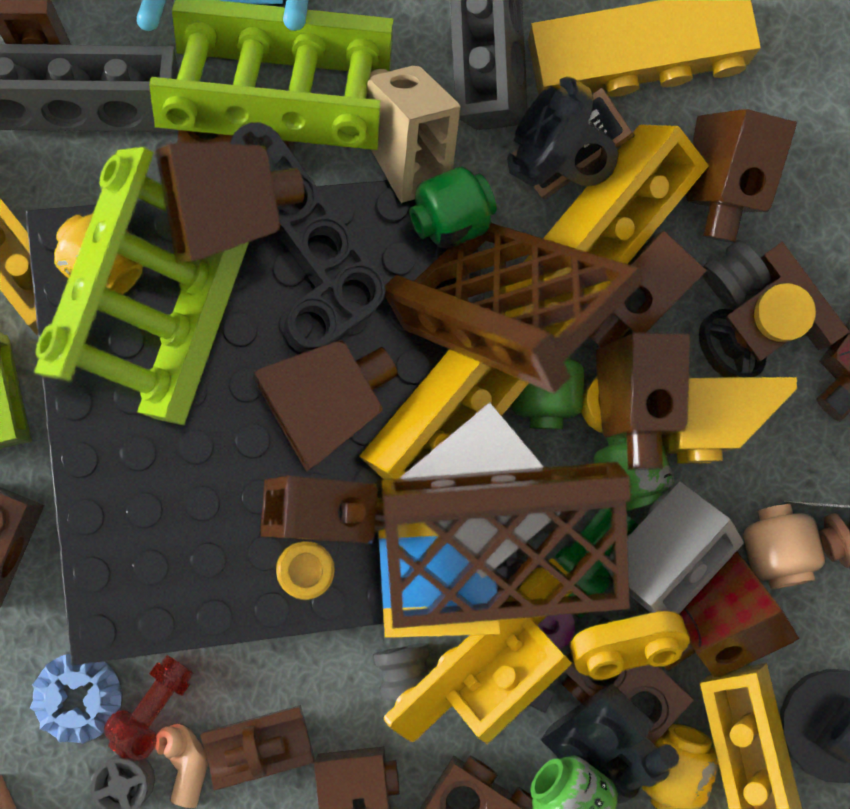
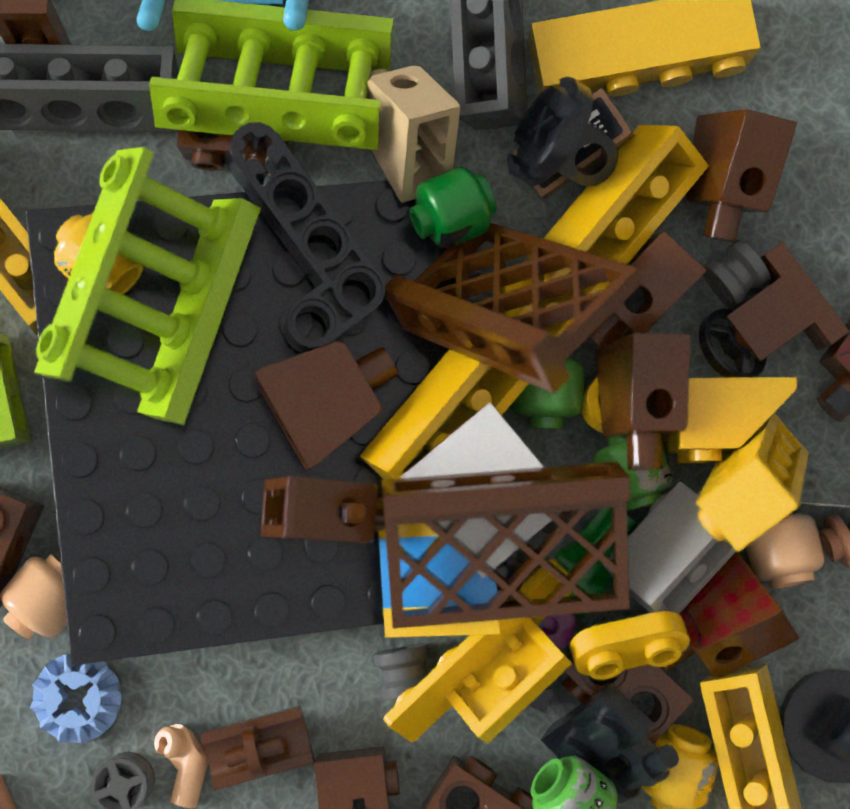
(36, 598): none -> light nougat head
(131, 732): clear red bar -> none
(222, 195): reddish brown torso -> none
(305, 570): yellow tile -> none
(754, 485): none -> yellow brick
(784, 312): yellow tile -> none

